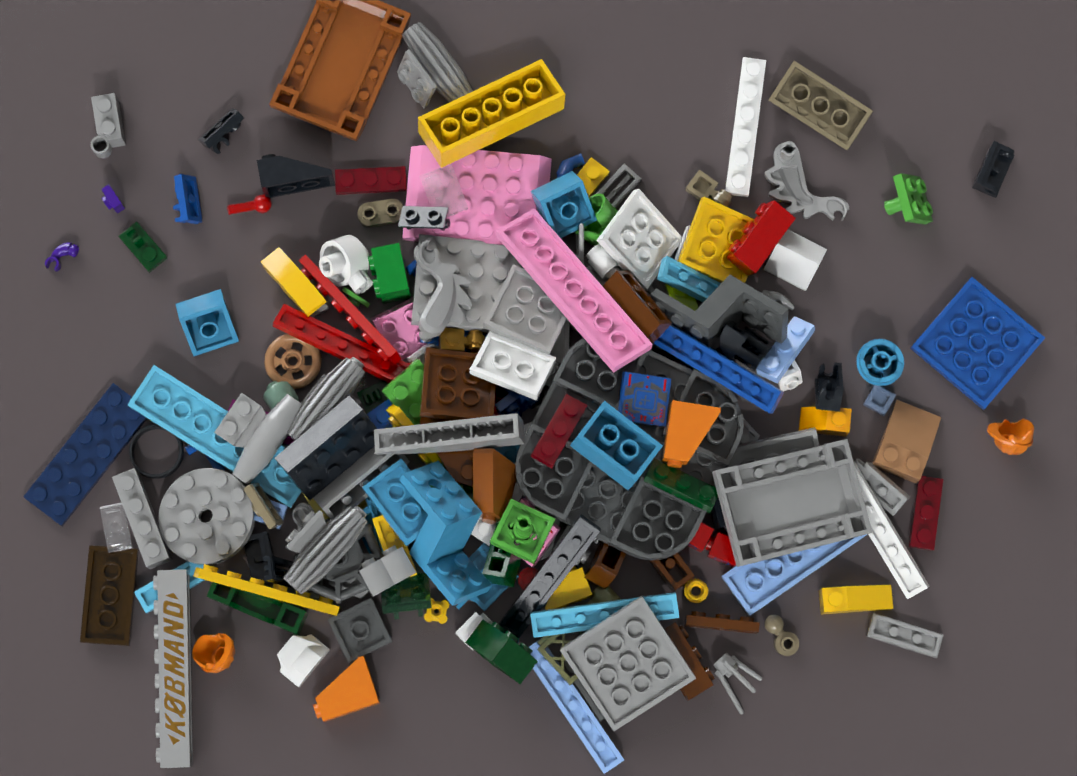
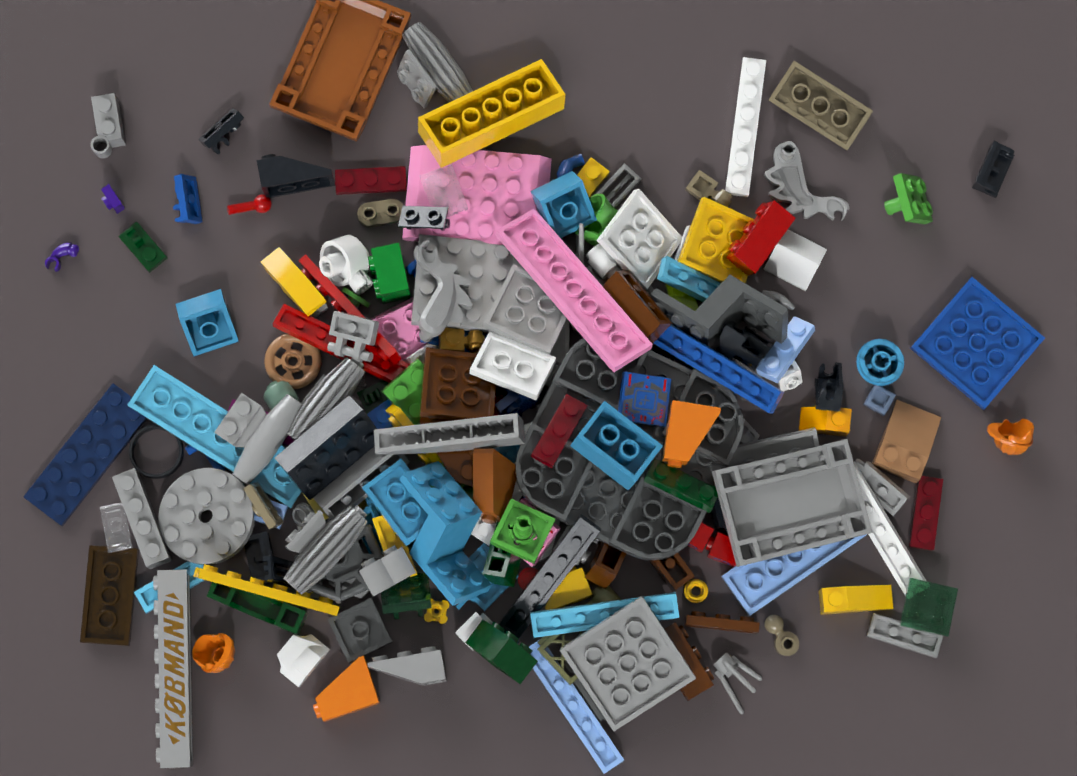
(352, 328): none -> light grey plate
(419, 668): none -> light grey slope
(928, 607): none -> clear green plate

